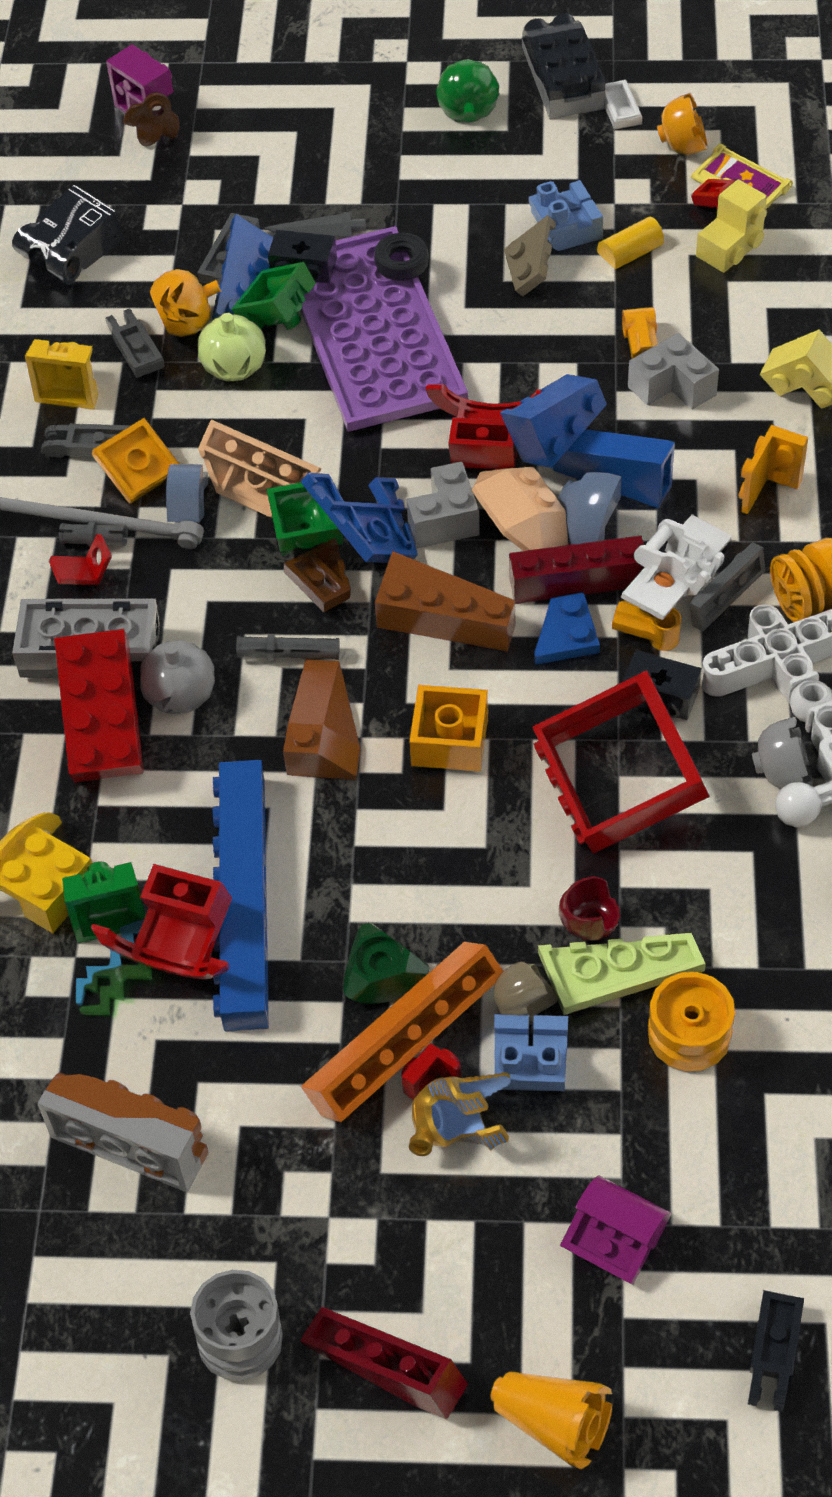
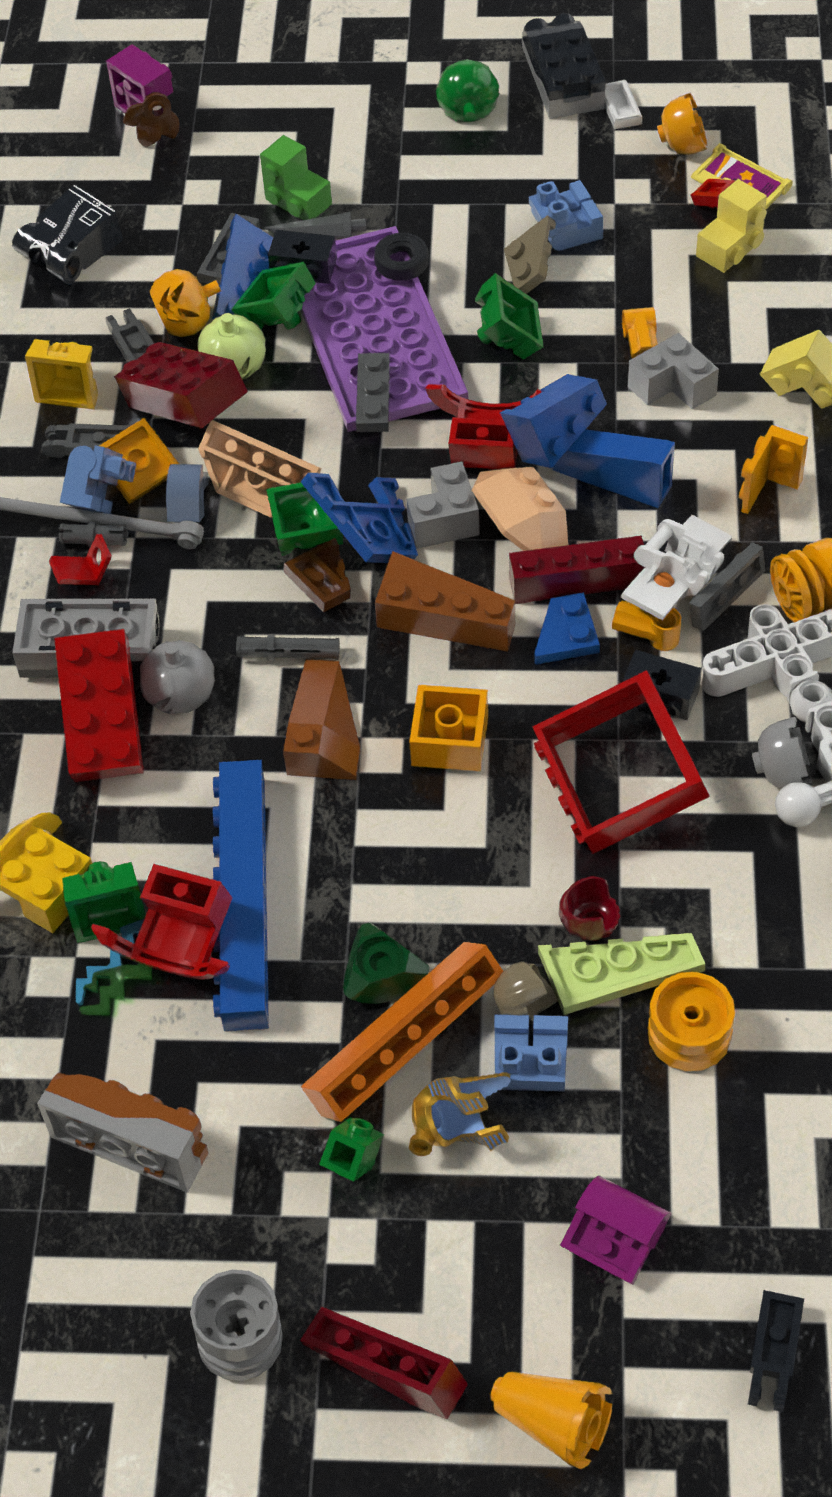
(90, 473): none -> medium blue hips
(180, 384): none -> dark red brick
(291, 183): none -> bright green brick
(352, 1148): none -> green brick
(373, 392): none -> dark grey plate
(427, 1067): red bracket -> none
(509, 317): none -> green brick
(589, 505): sand blue brick -> none
(631, 242): yellow brick -> none

